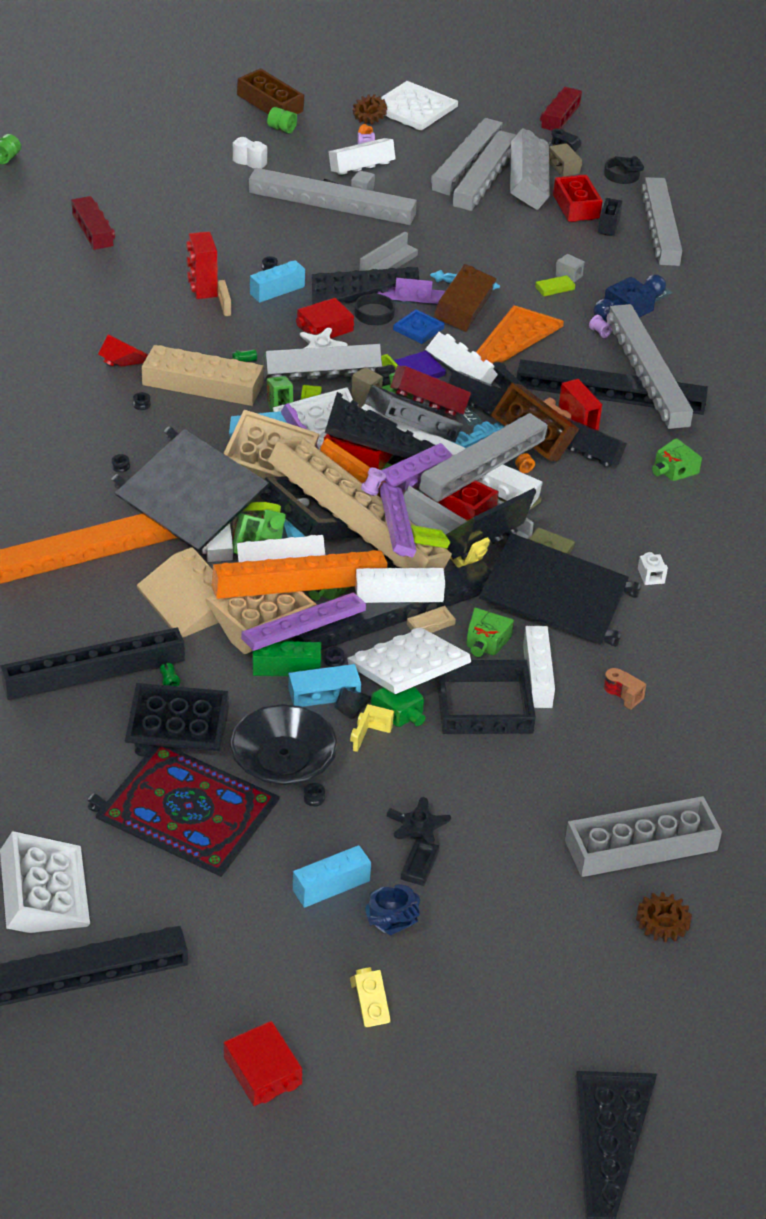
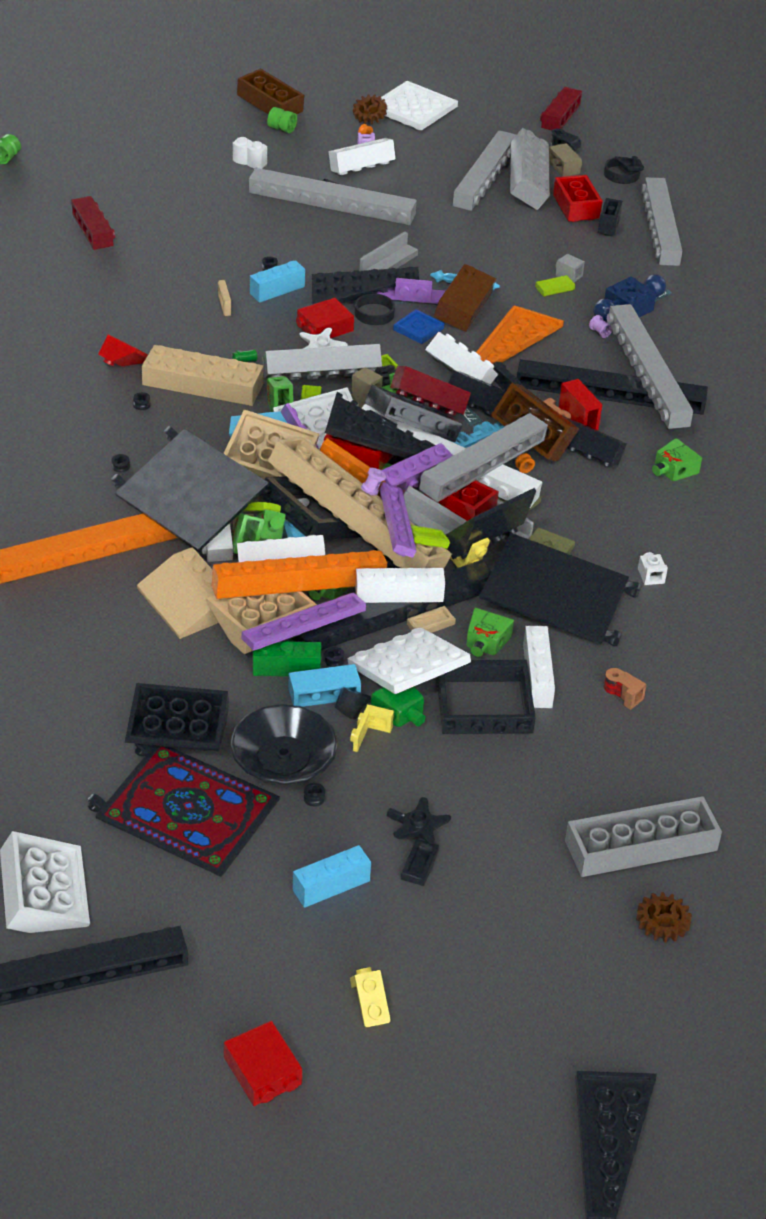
(92, 663): black brick -> none
(169, 675): green pin -> none
(202, 265): red brick -> none
(363, 180): light grey brick -> none
(393, 908): dark blue helmet -> none
(422, 362): dark purple tile -> none
(460, 162): light grey brick -> none

